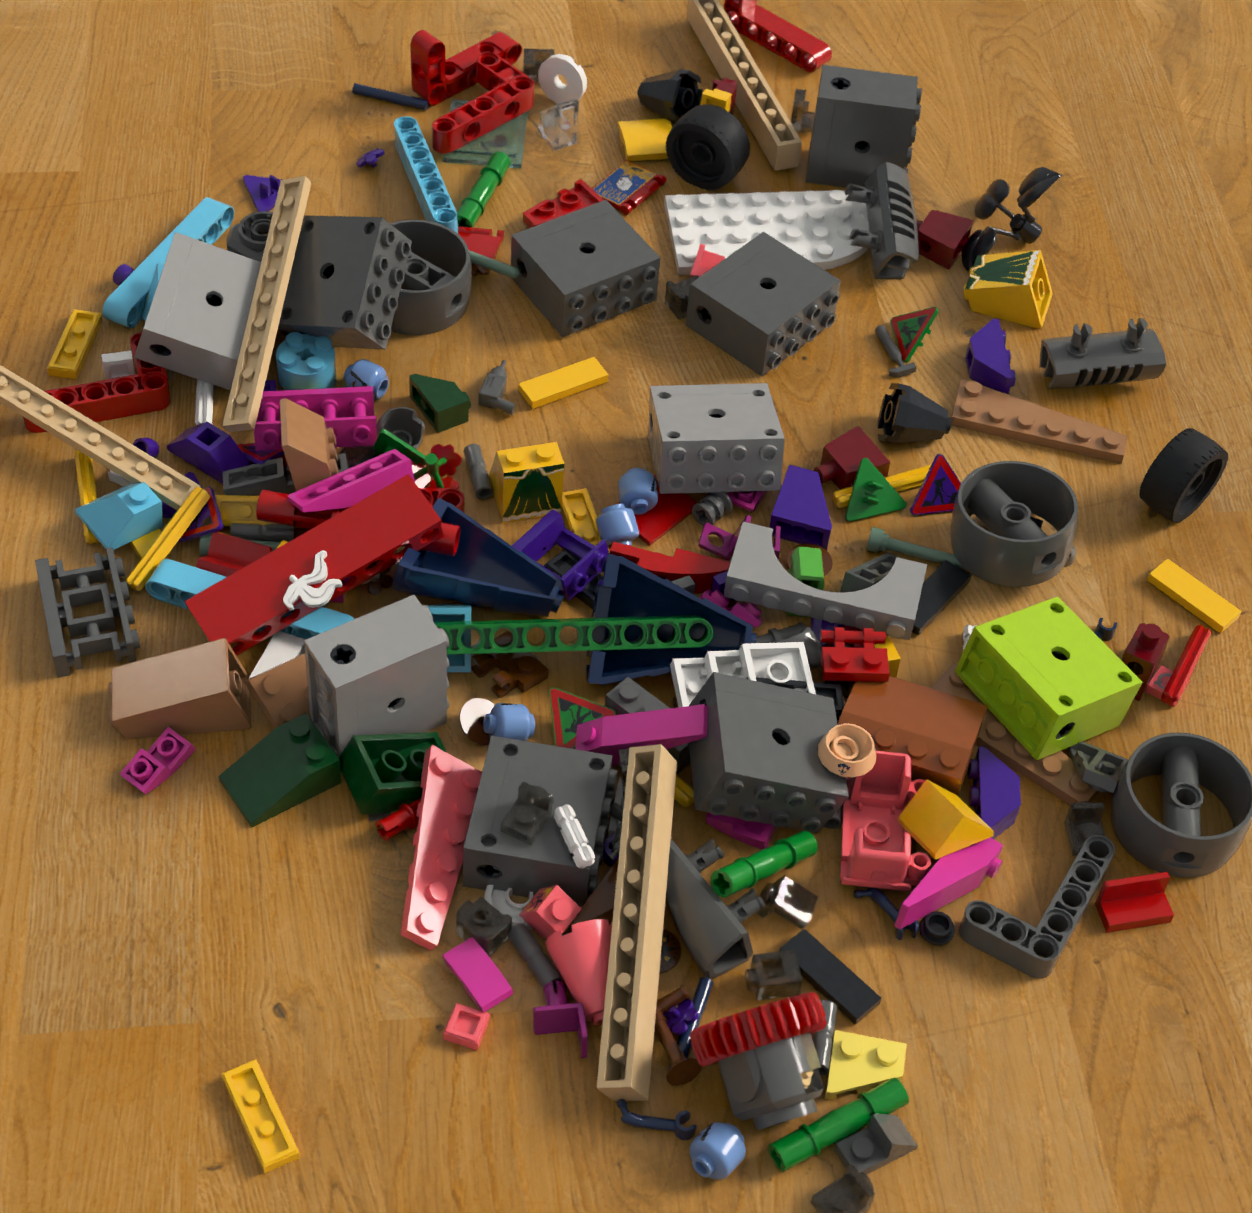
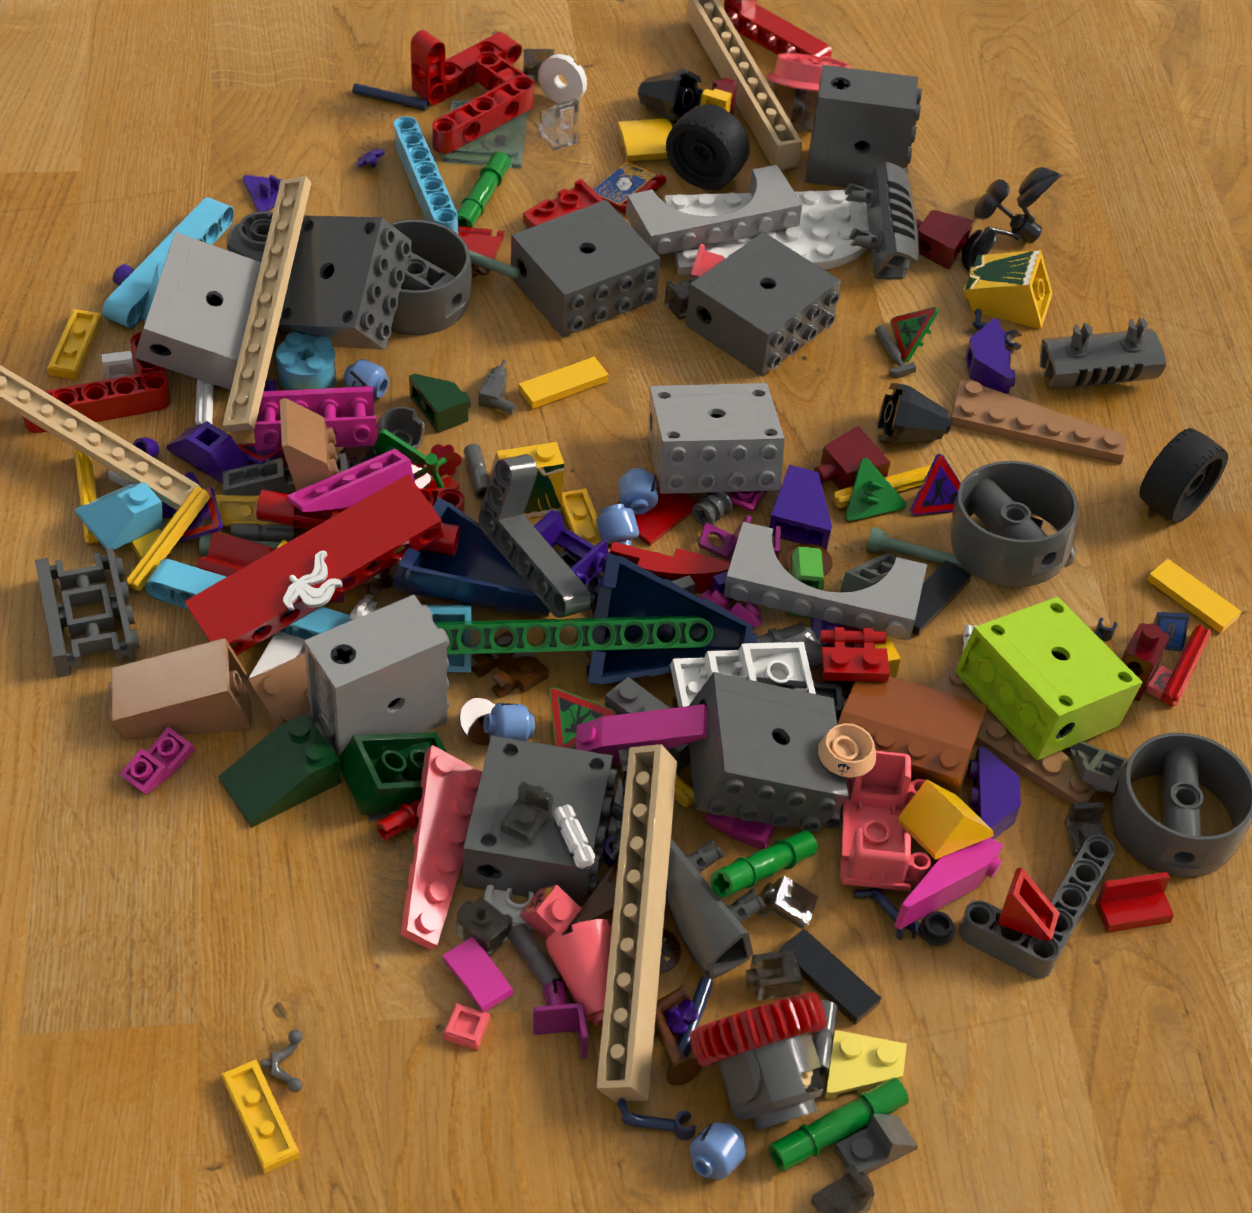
(294, 1084): none -> dark grey piece
(363, 607): none -> white axle
(520, 542): none -> dark grey beam
(671, 230): none -> light grey arch
(801, 70): none -> coral piece
(1010, 335): none -> dark blue piece
(1028, 908): none -> red slope
(1175, 626): none -> slope

